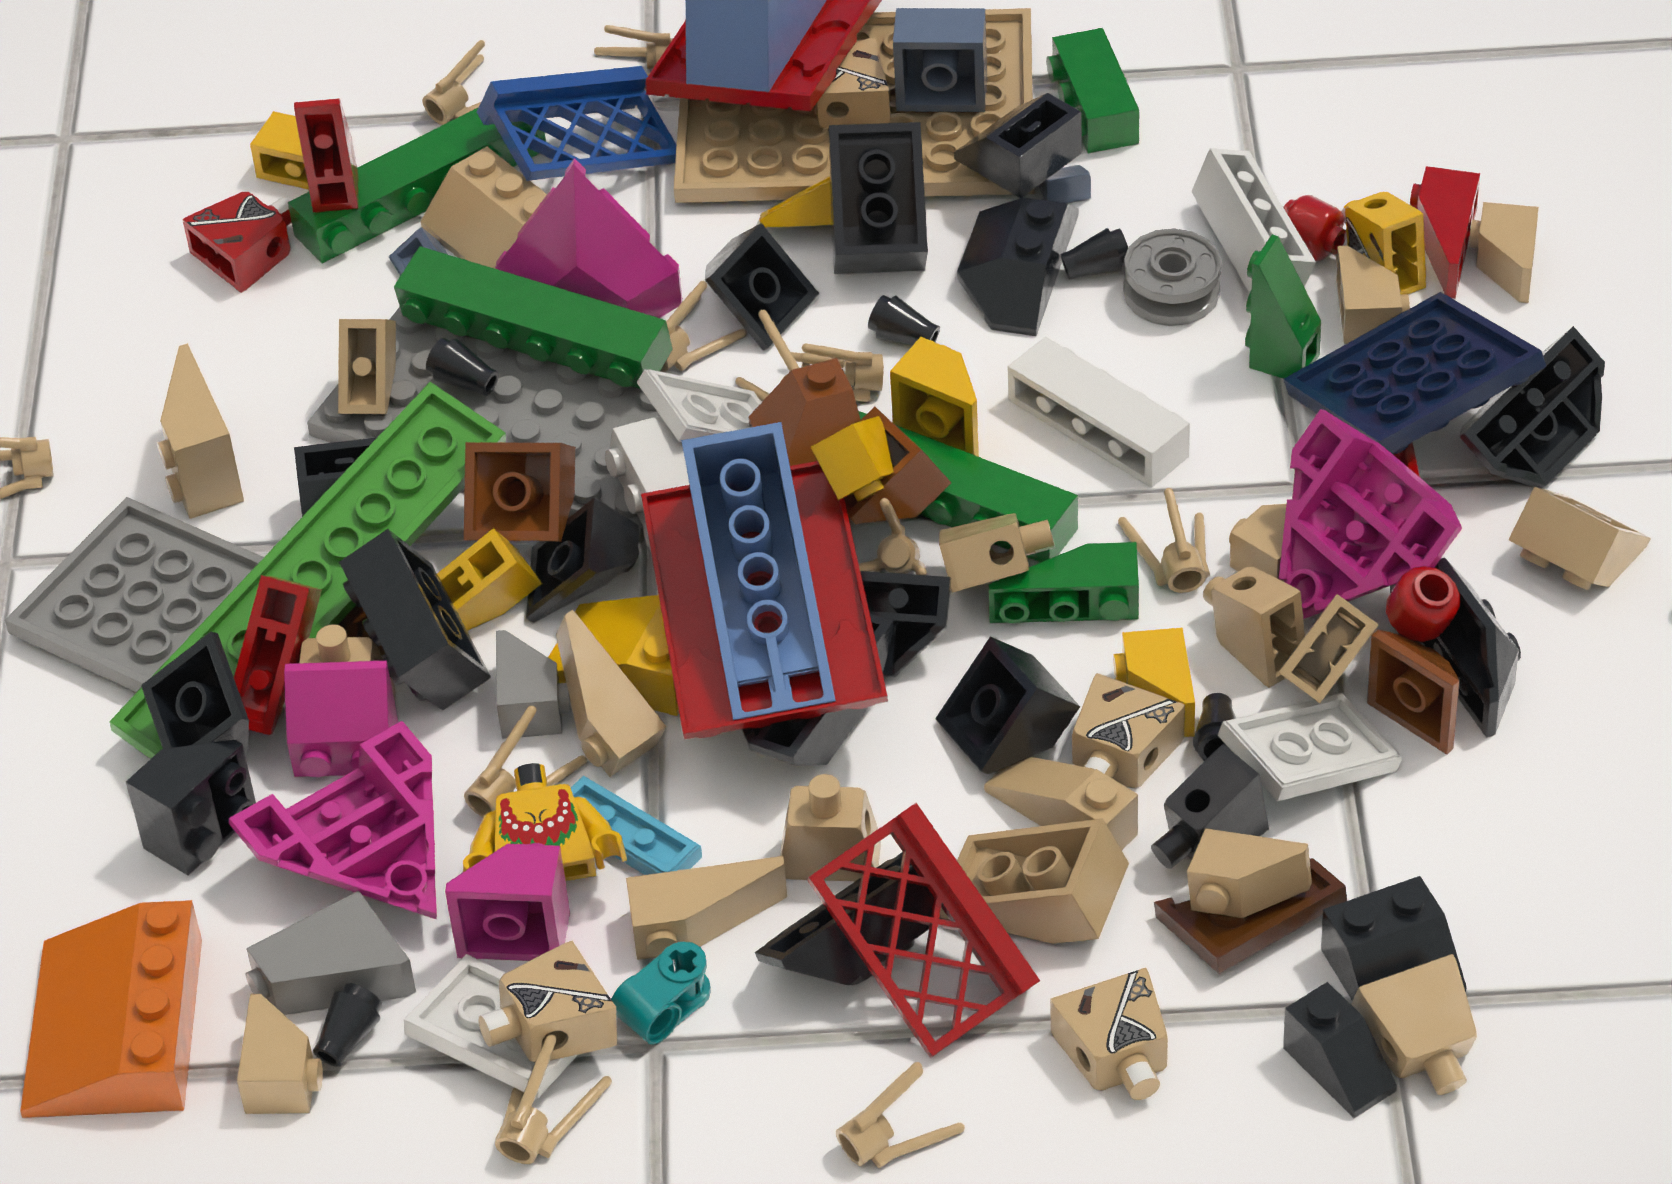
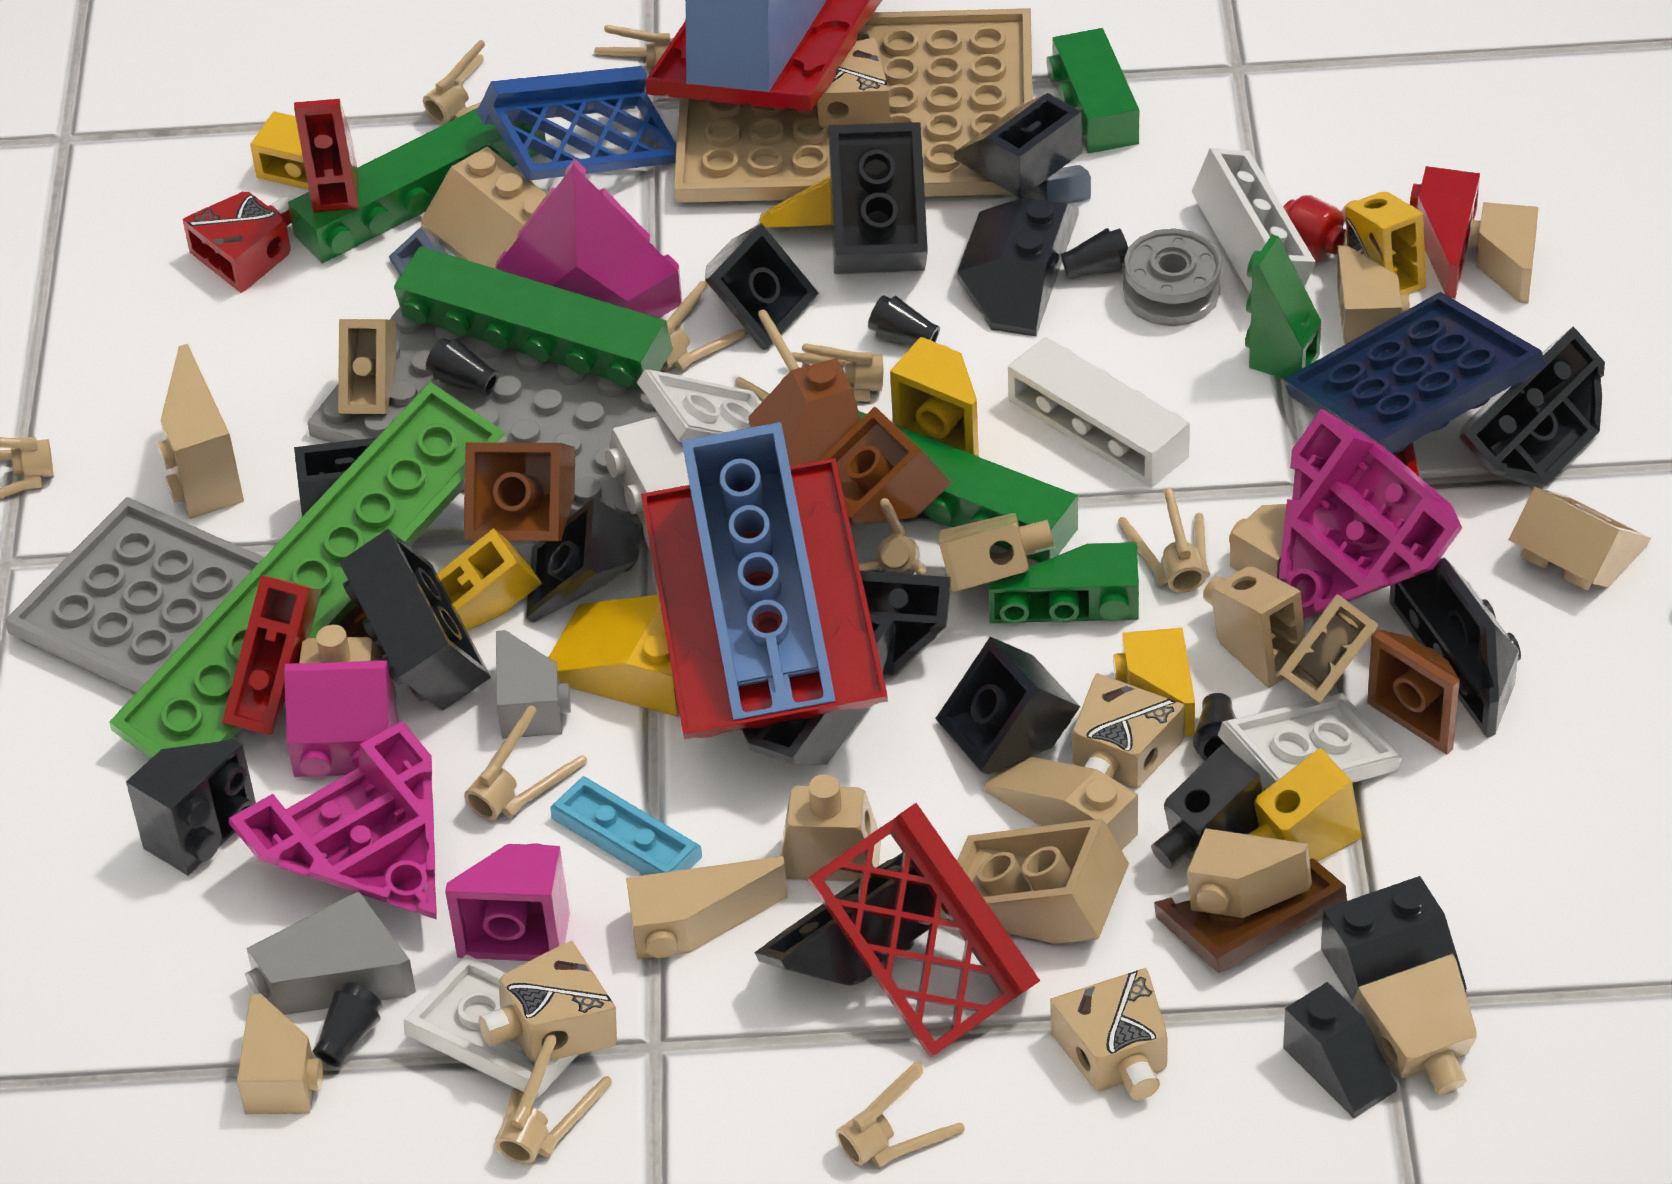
(115, 1014): orange slope -> none
(197, 698): black slope -> none
(549, 818): yellow torso -> none
(607, 708): tan slope -> none
(663, 998): teal piece -> none
(856, 459): yellow slope -> none
(940, 59): sand blue brick -> none
(1311, 807): none -> yellow torso
(1422, 603): red head -> none

